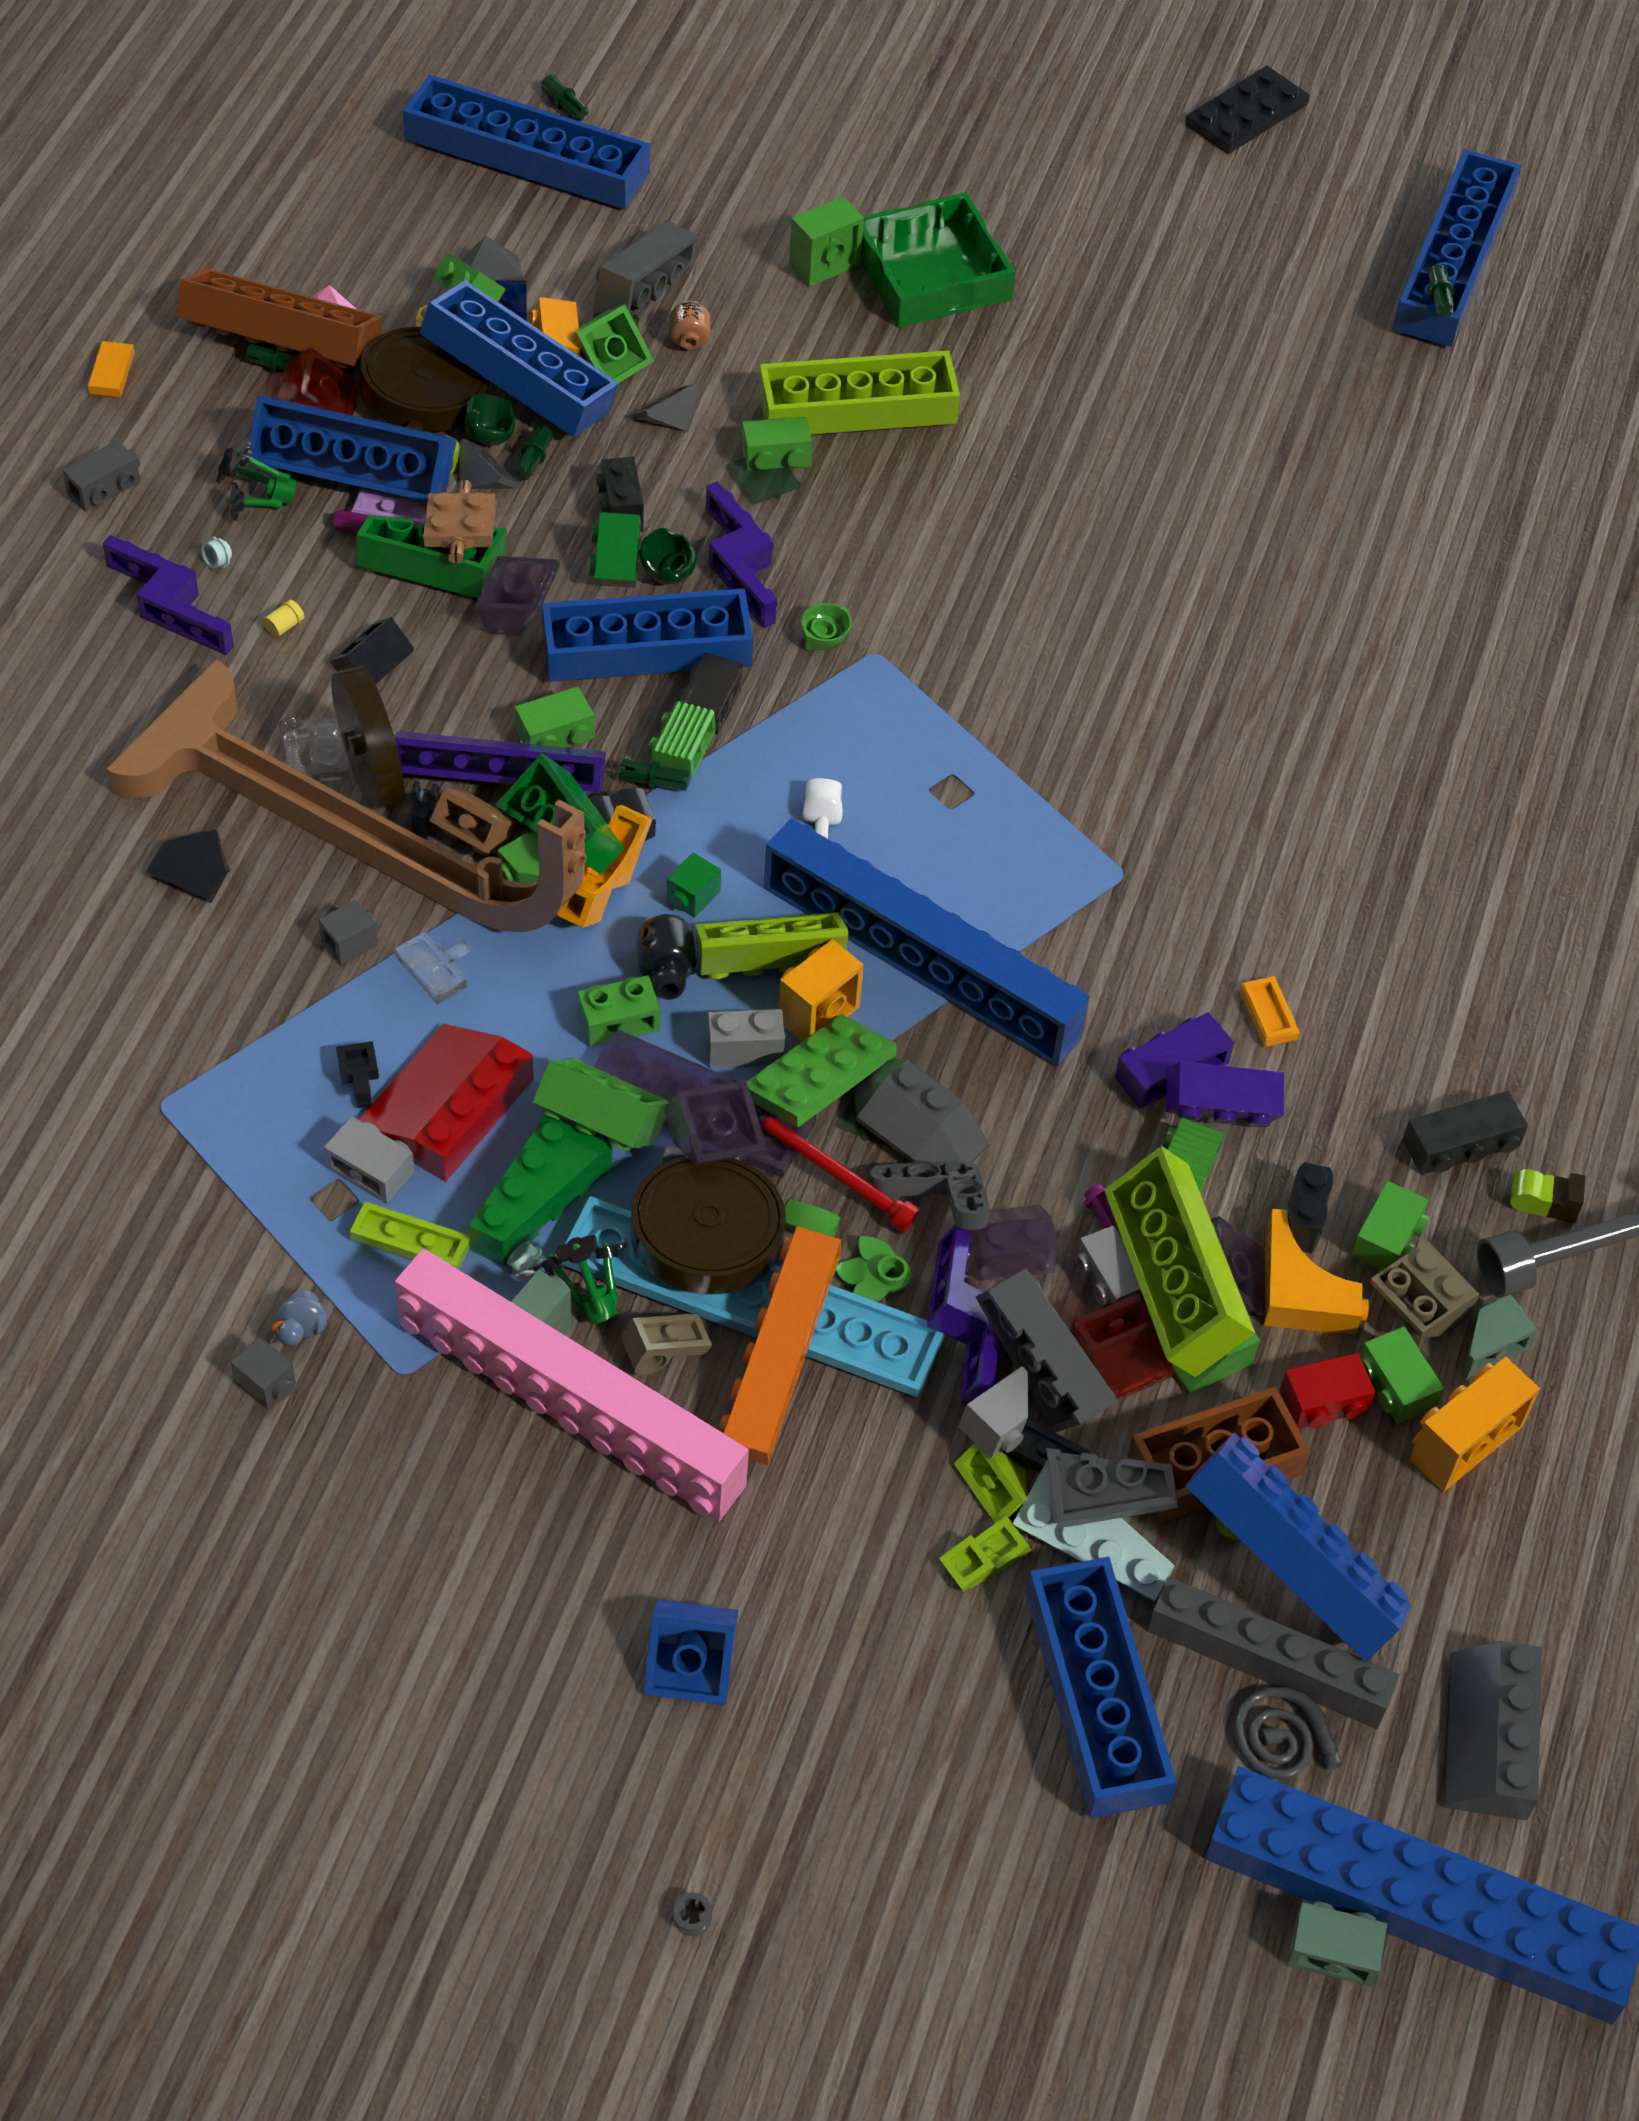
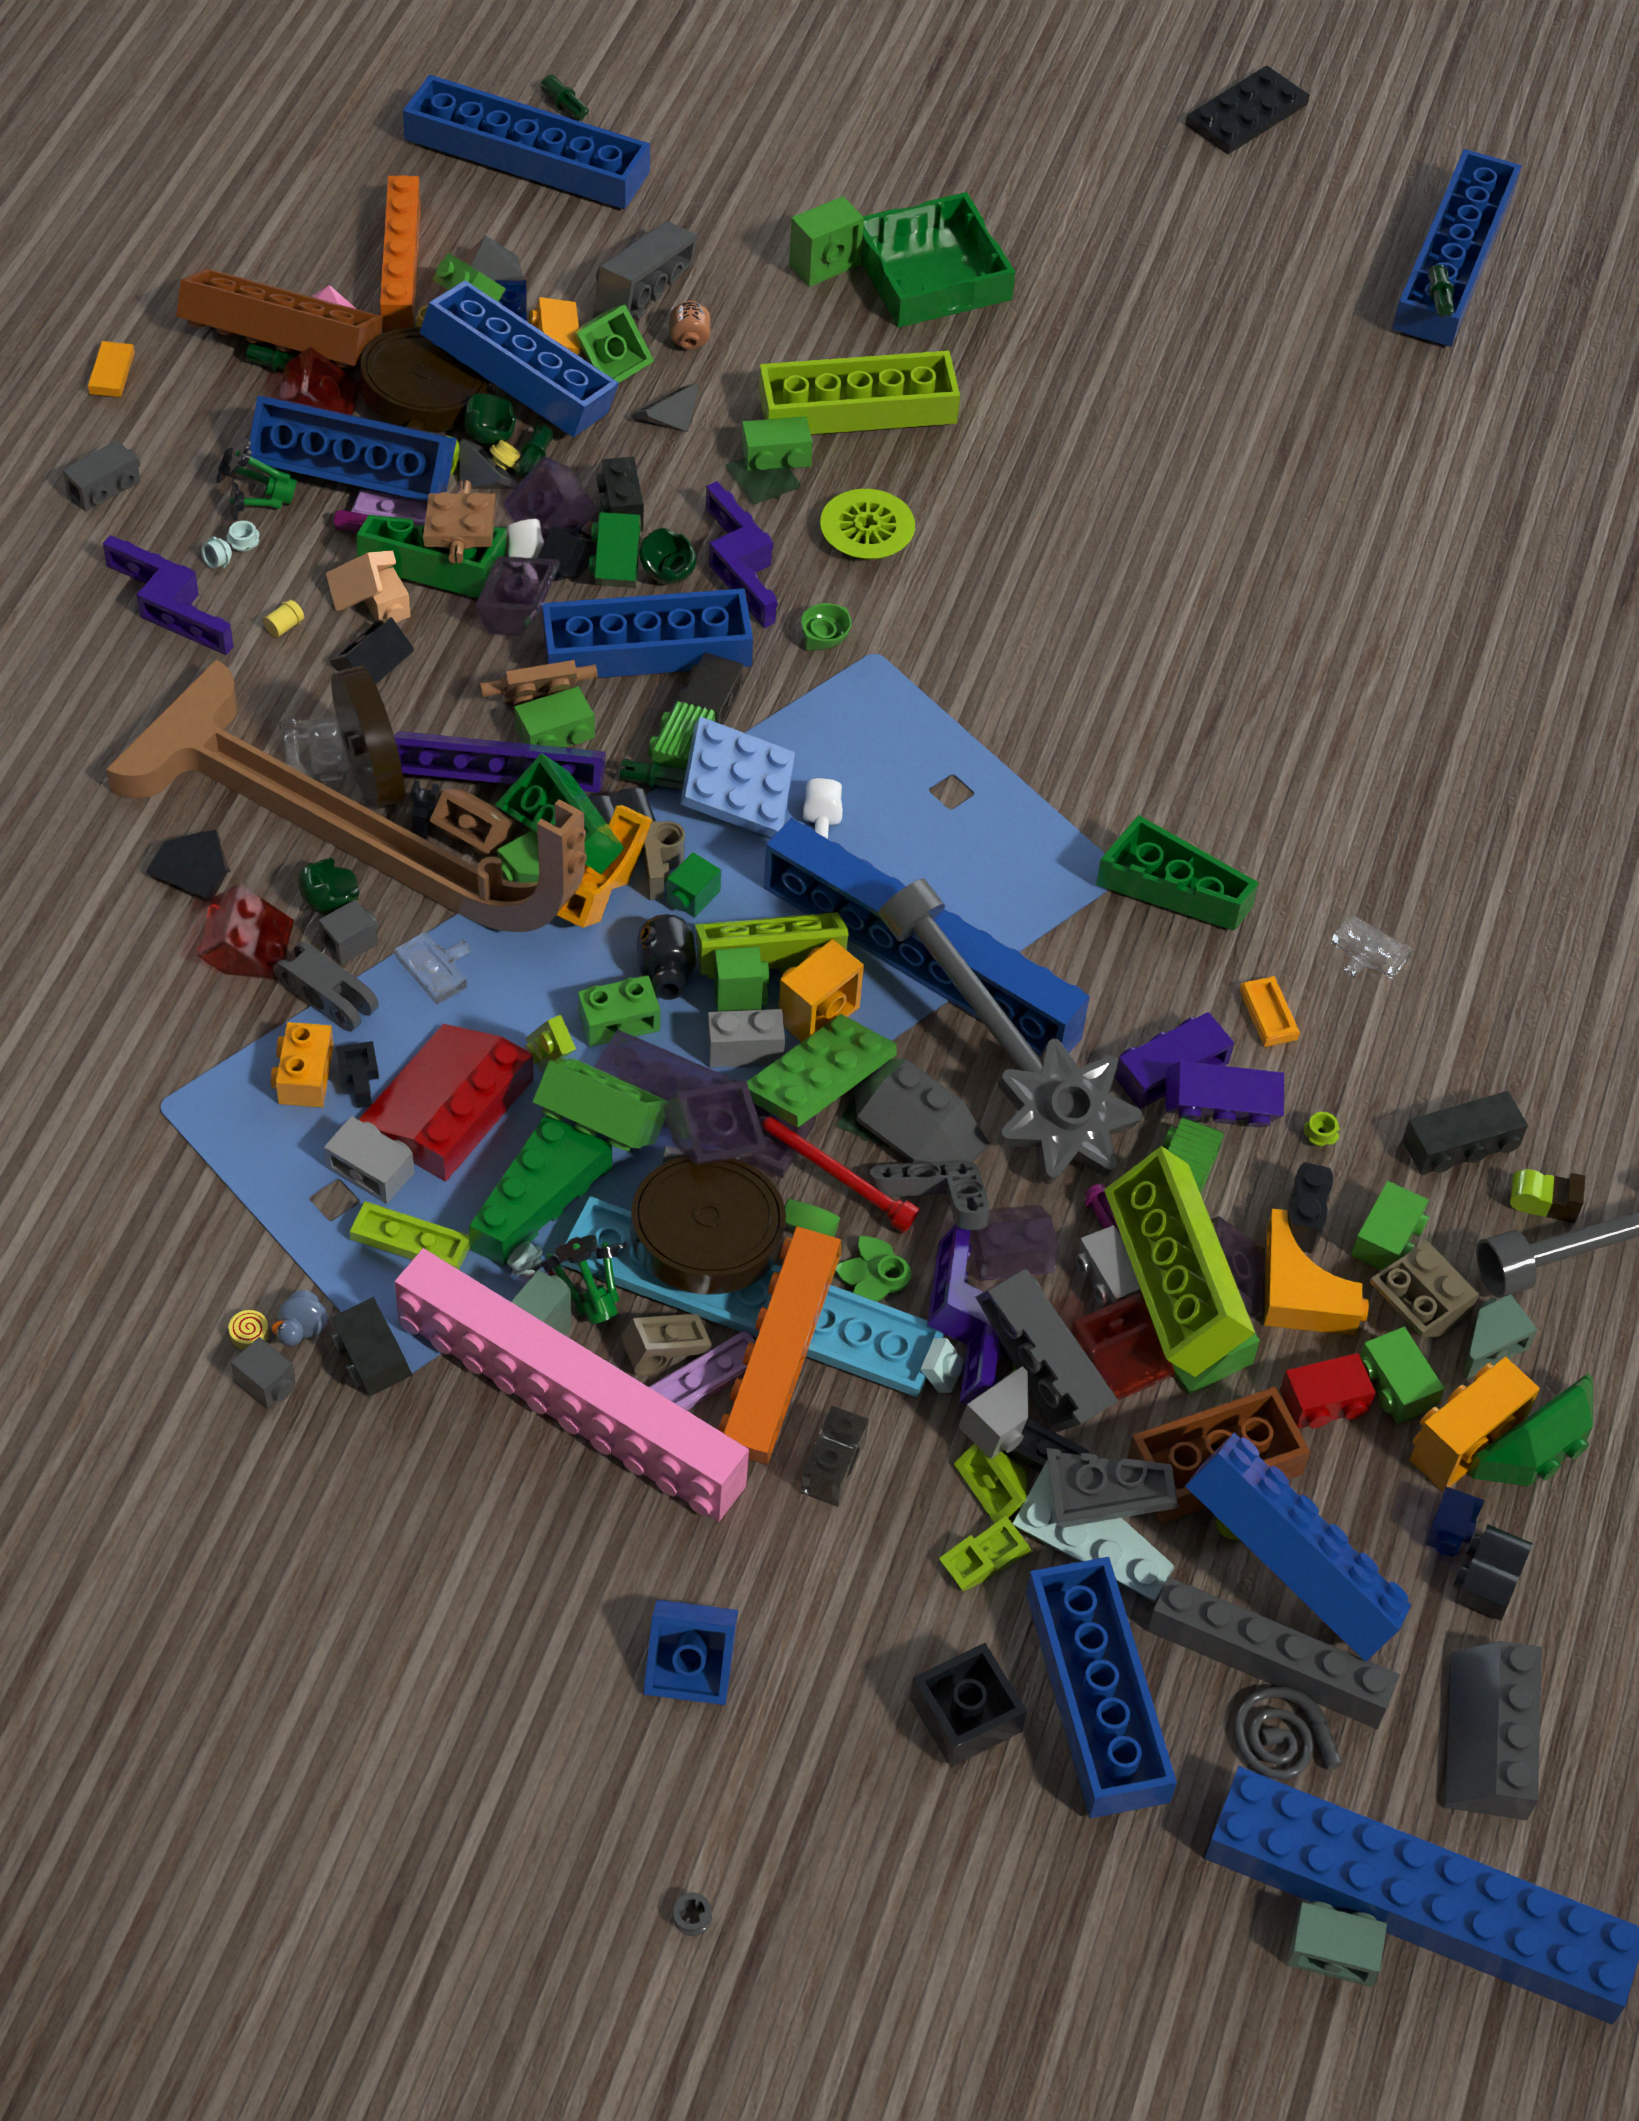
(243, 536): none -> light aqua plate
(244, 934): none -> clear red slope
(247, 1327): none -> light yellow tile
(303, 1064): none -> light orange brick
(326, 886): none -> dark green hair
(326, 987): none -> dark grey piece
(358, 578): none -> light nougat panel
(371, 1347): none -> pearl dark grey brick
(392, 600): none -> light nougat brick
(400, 252): none -> orange brick
(505, 455): none -> light yellow plate
(525, 538): none -> white piece
(537, 682): none -> medium nougat plate
(549, 1042): none -> lime plate
(552, 497): none -> clear purple slope
(571, 548): none -> black slope
(662, 851): none -> dark tan plate
(706, 1373): none -> lavender tile
(737, 778): none -> medium blue plate
(740, 979): none -> bright green brick
(834, 1456): none -> clear smoke brick
(849, 513): none -> lime piece
(942, 1365): none -> light aqua plate
(968, 1704): none -> black brick
(1058, 1104): none -> dark grey piece
(1176, 876): none -> green wedge
(1325, 1122): none -> lime plate
(1370, 948): none -> clear plate
(1454, 1521): none -> clear blue brick
(1493, 1571): none -> black brick
(1541, 1440): none -> green wedge

